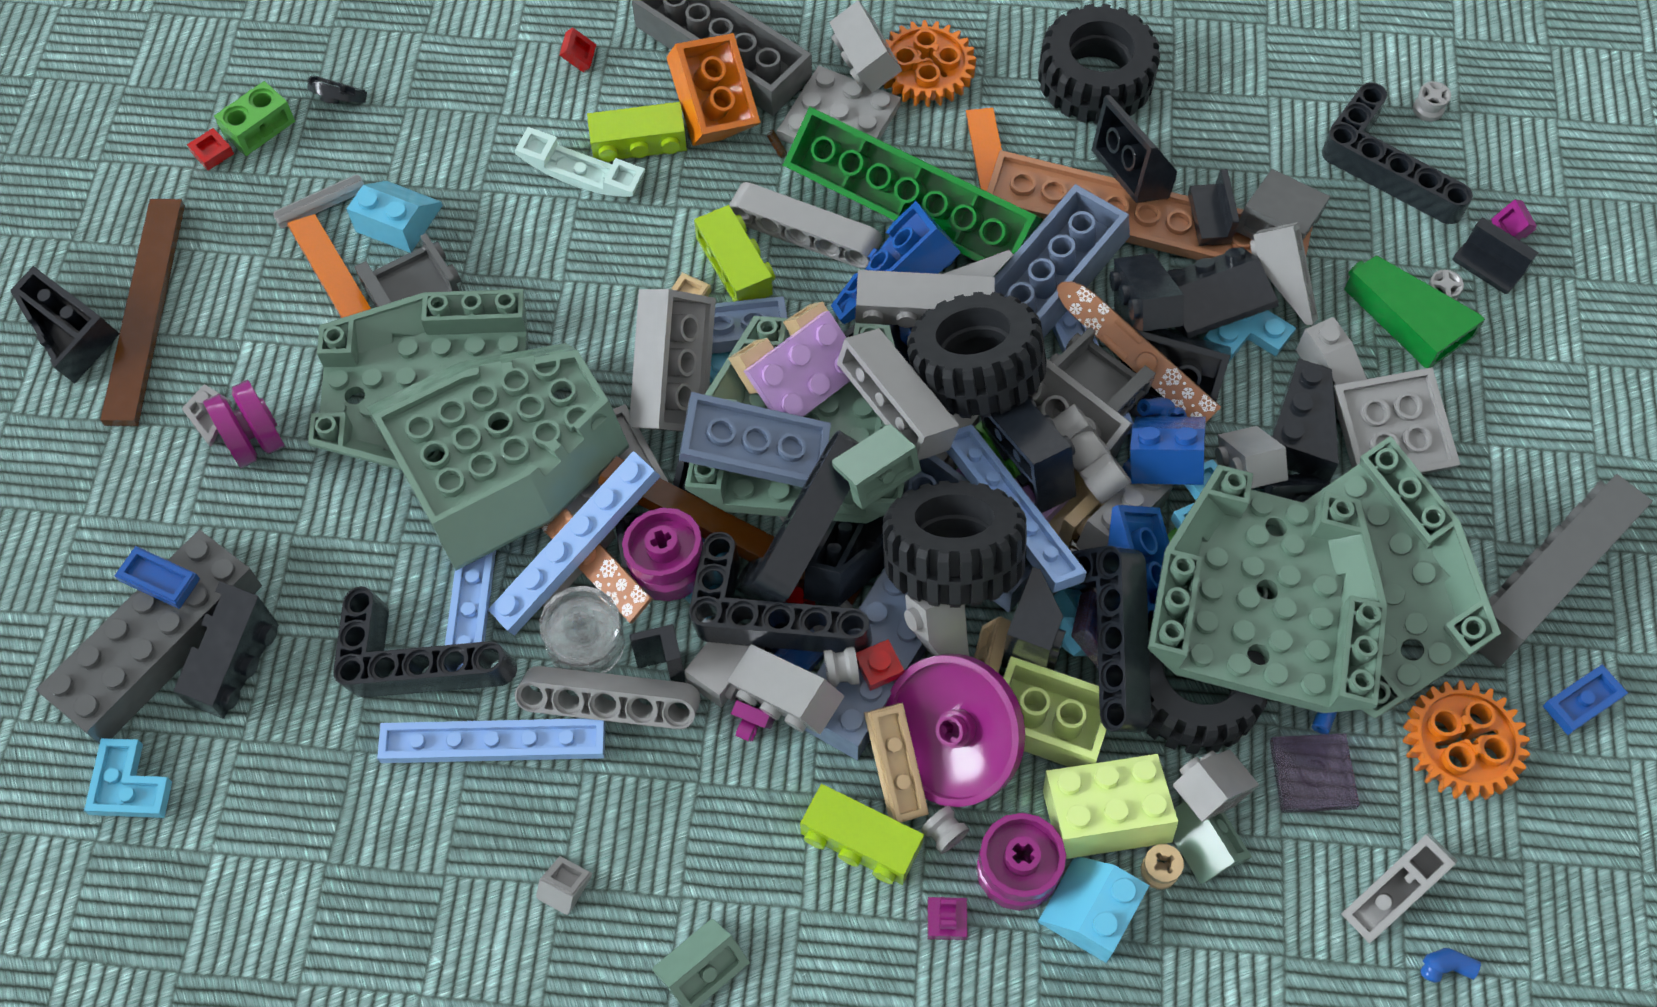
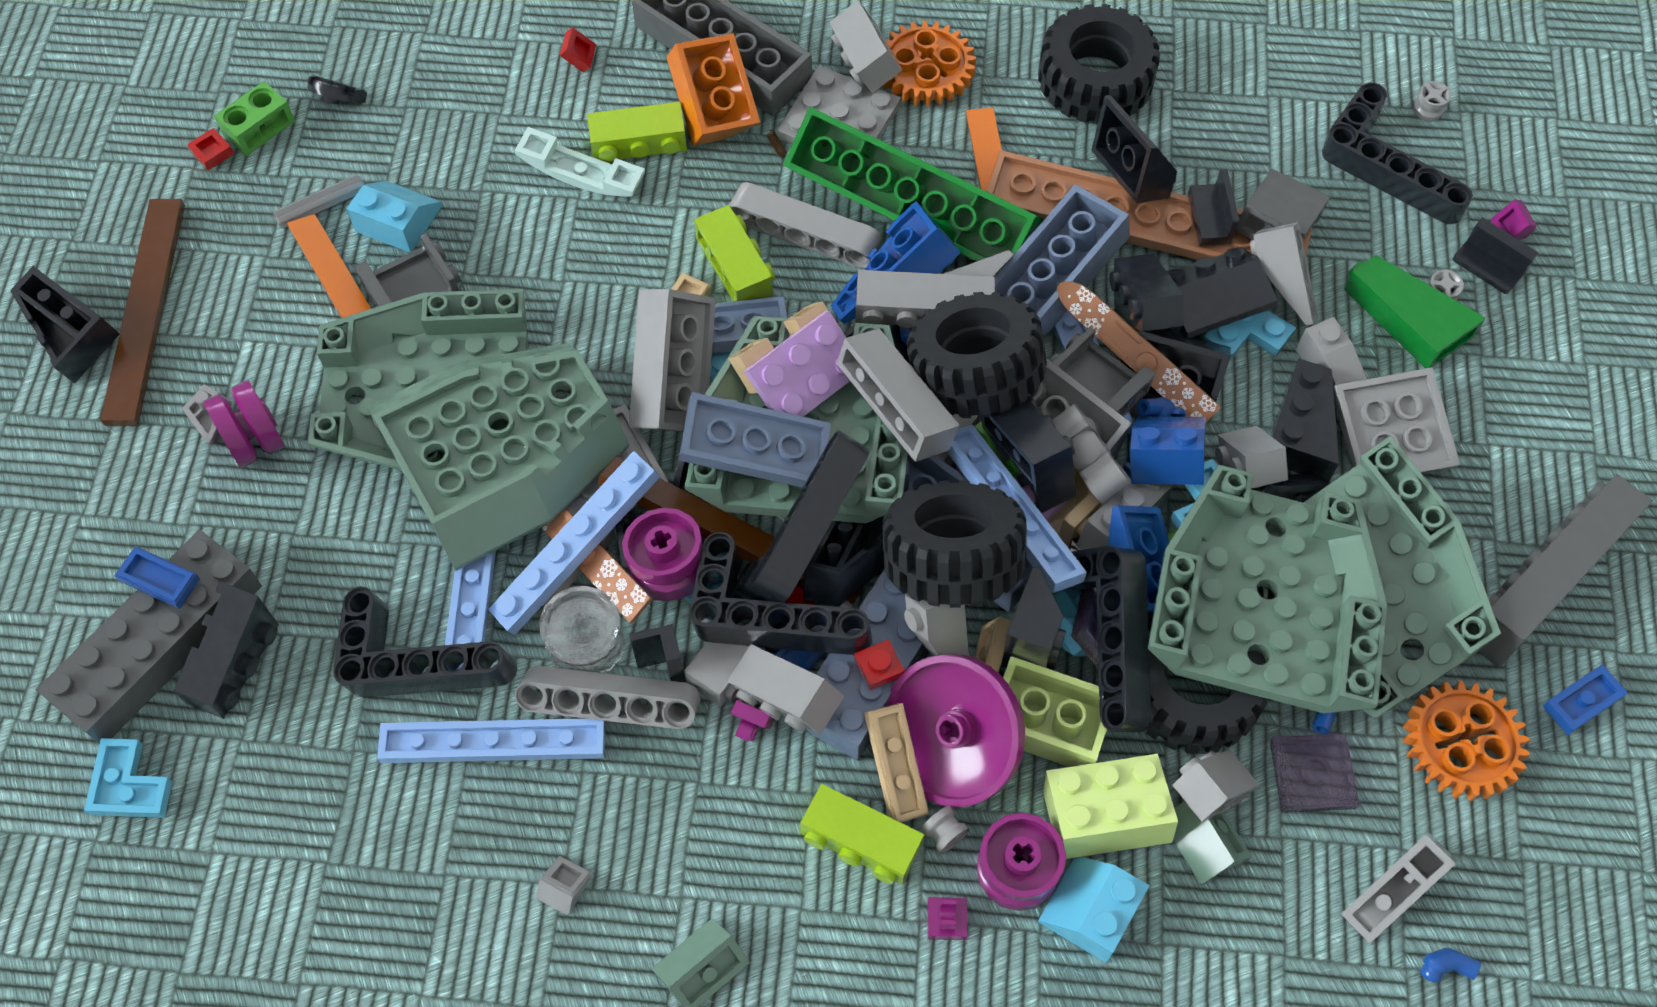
(841, 666): light grey wheel -> none
(878, 465): sand green panel -> none
(1157, 873): tan wheel -> none

